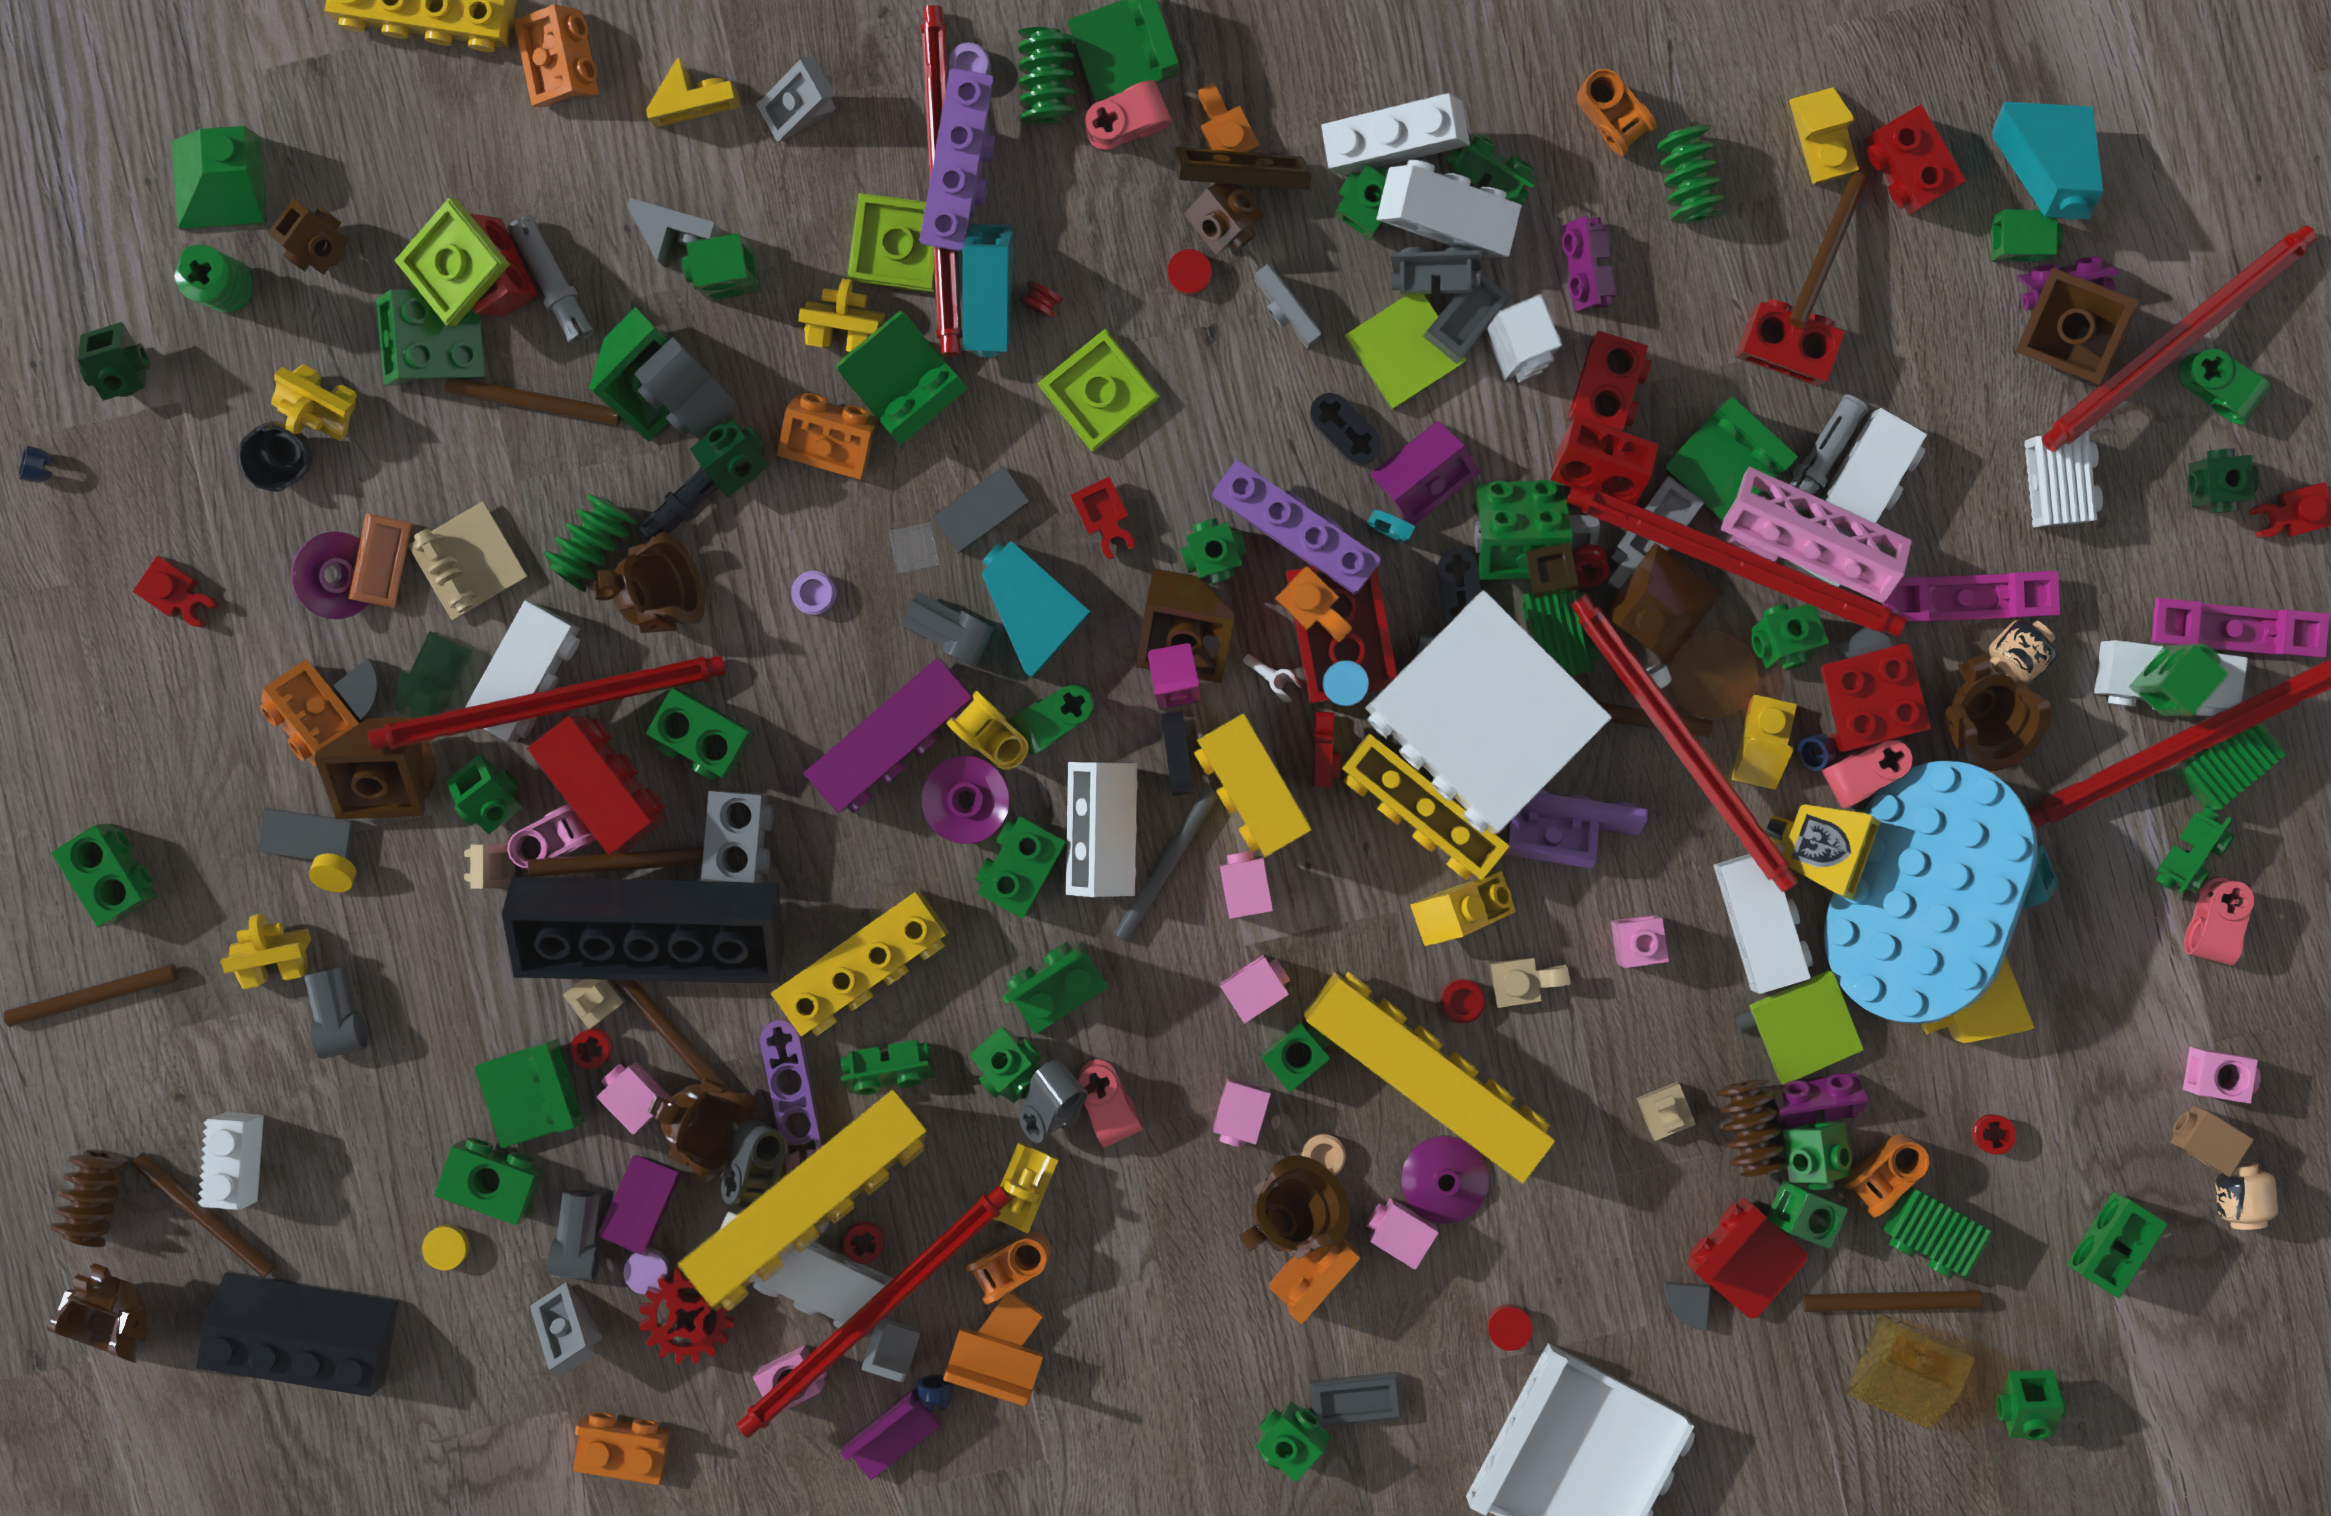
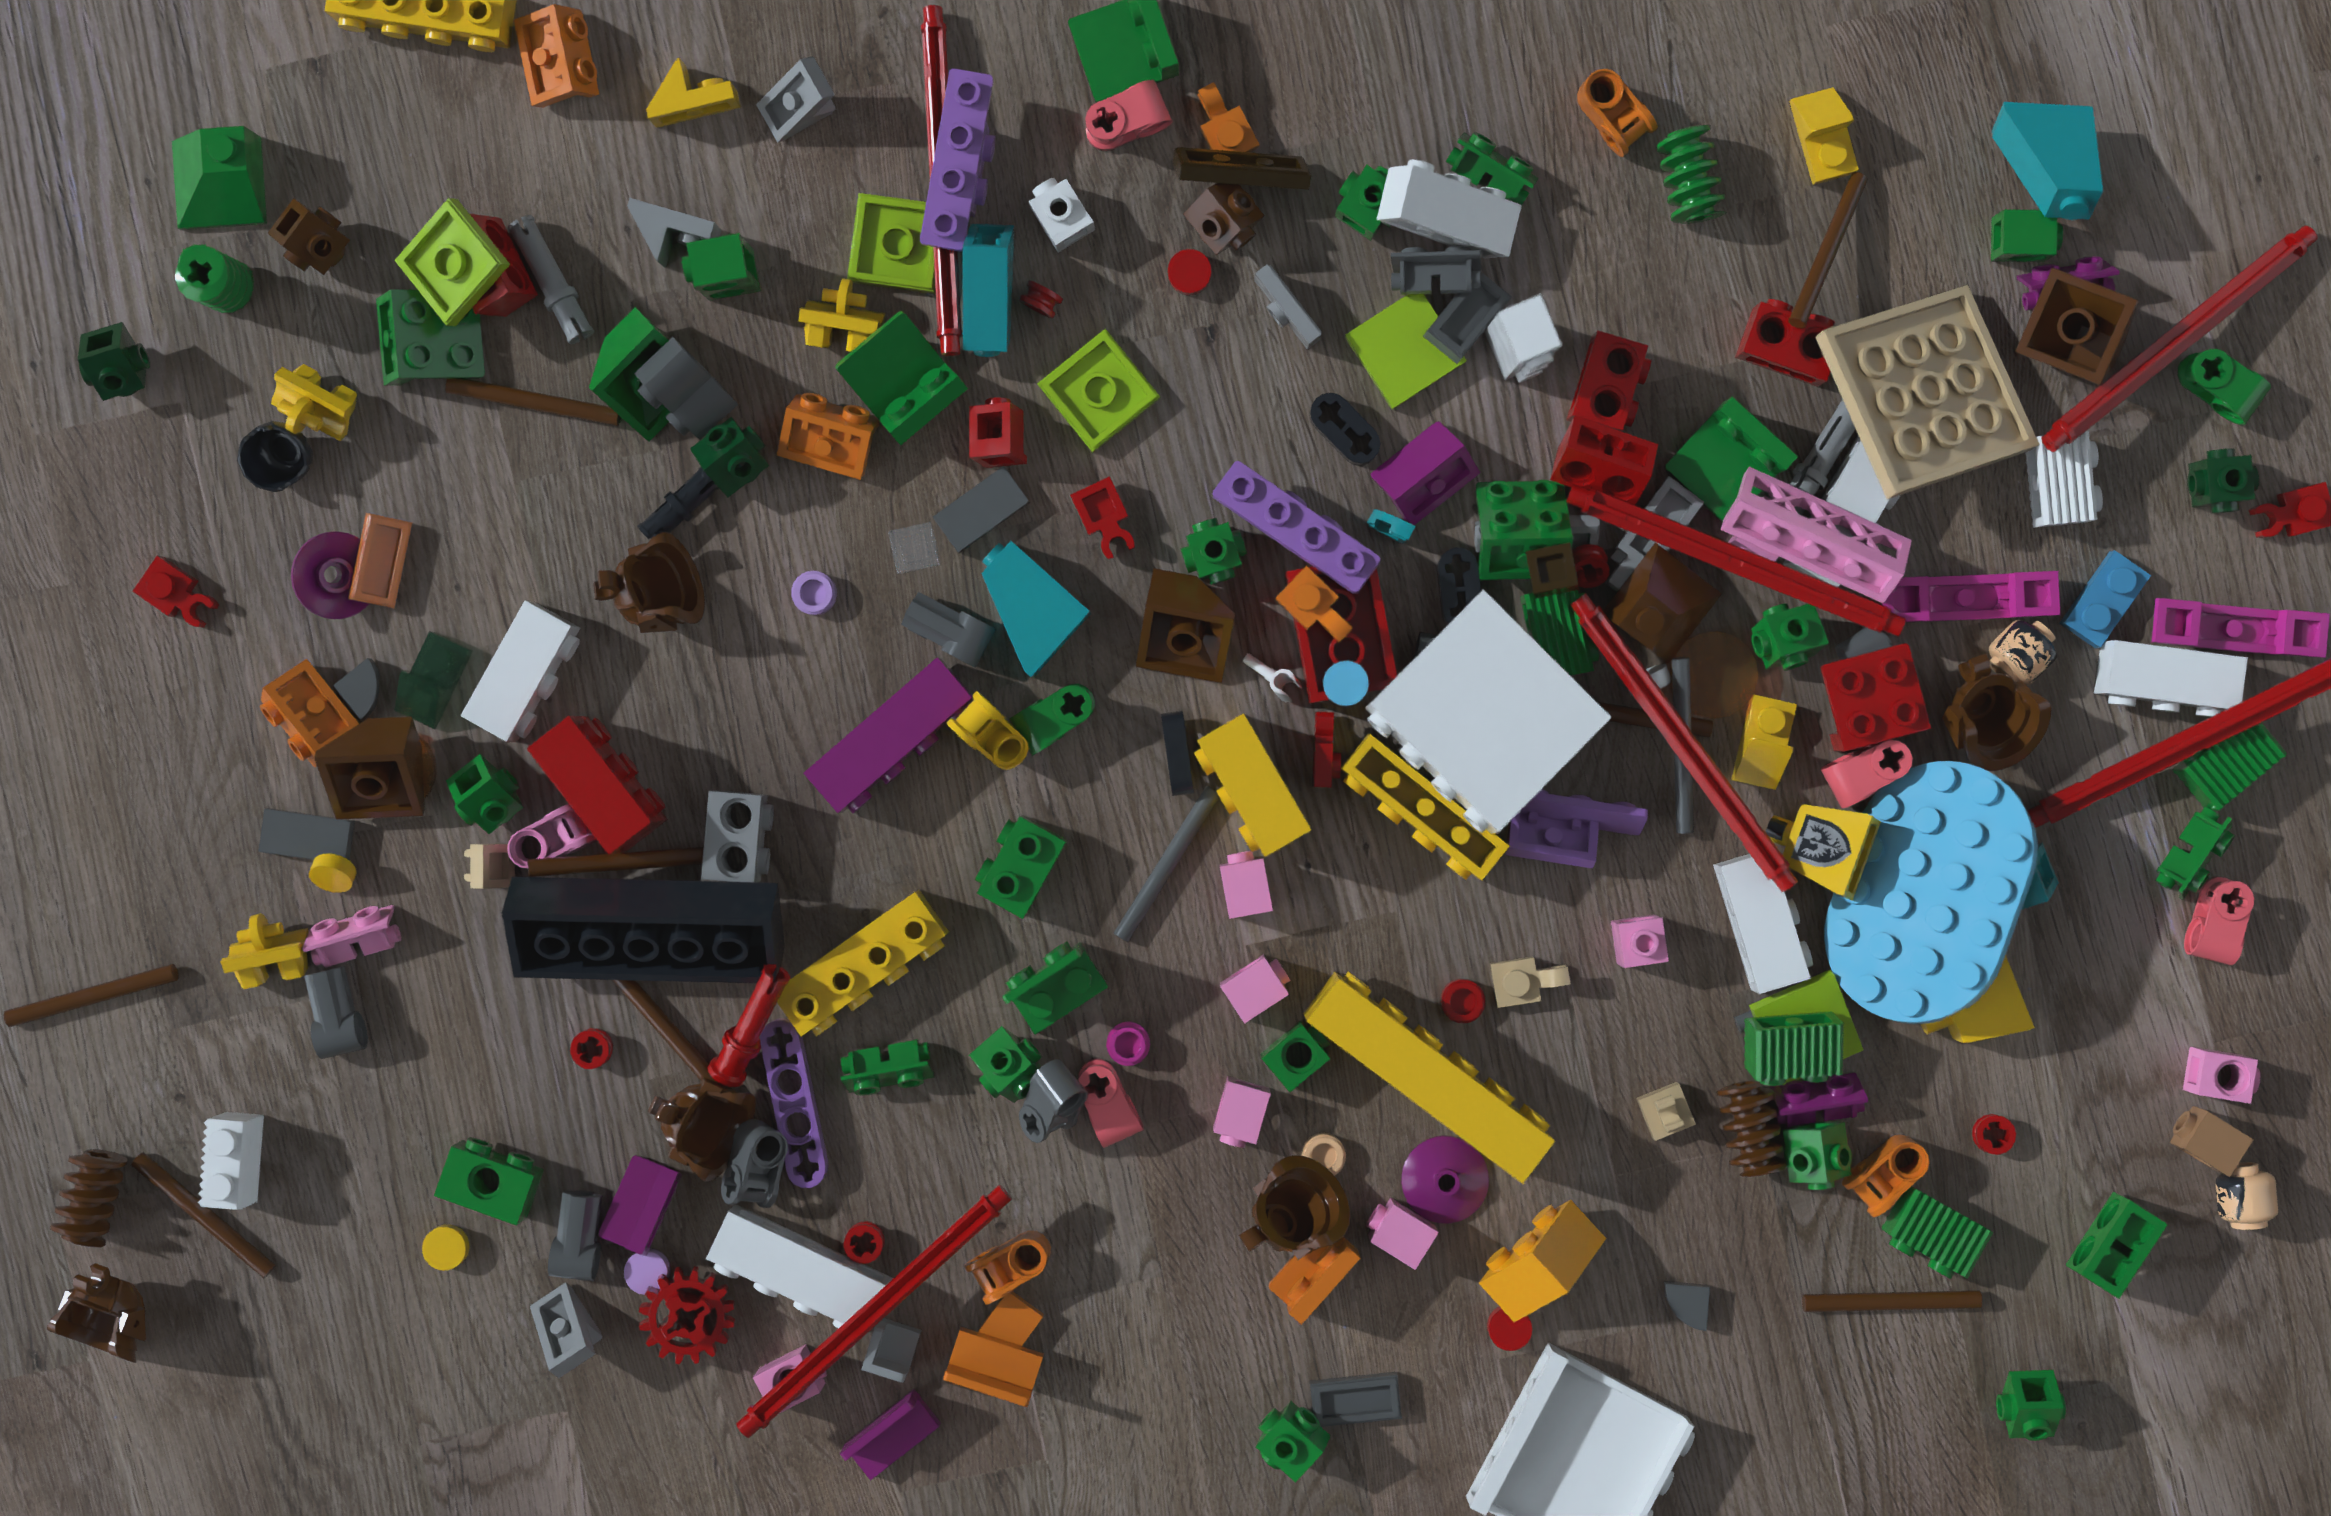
(32, 464): dark blue hinge -> none
(96, 882): green brick -> none
(298, 1334): black slope -> none
(333, 940): none -> bright pink hinge
(467, 560): tan hinge -> none
(529, 1093): green bracket -> none
(545, 703): red piece -> none
(588, 541): green piece -> none
(594, 1000): tan tile -> none
(621, 1448): orange bracket -> none
(630, 1095): bright pink brick -> none
(703, 725): green brick -> none
(743, 1040): none -> red pin
(803, 1201): yellow brick -> none
(934, 1392): dark blue hinge -> none
(942, 804): magenta dish -> none
(969, 58): lavender tile -> none
(984, 428): none -> red brick
(1026, 1183): yellow hips -> none
(1044, 75): green piece -> none
(1062, 229): none -> white brick
(1101, 829): white brick -> none
(1128, 1043): none -> dark pink plate
(1174, 676): dark pink slope -> none
(1396, 134): white brick -> none
(1463, 909): yellow slope -> none
(1543, 1261): none -> light orange brick
(1583, 244): magenta hinge -> none
(1683, 778): none -> dark grey bar
(1747, 1258): red bracket -> none
(1794, 1047): none -> green brick
(1807, 1214): green brick -> none
(1821, 761): dark blue hinge -> none
(1910, 1372): clear yellow slope -> none
(1913, 160): red brick -> none
(1927, 391): none -> tan plate
(2105, 599): none -> dark azure plate
(2180, 679): green brick -> none

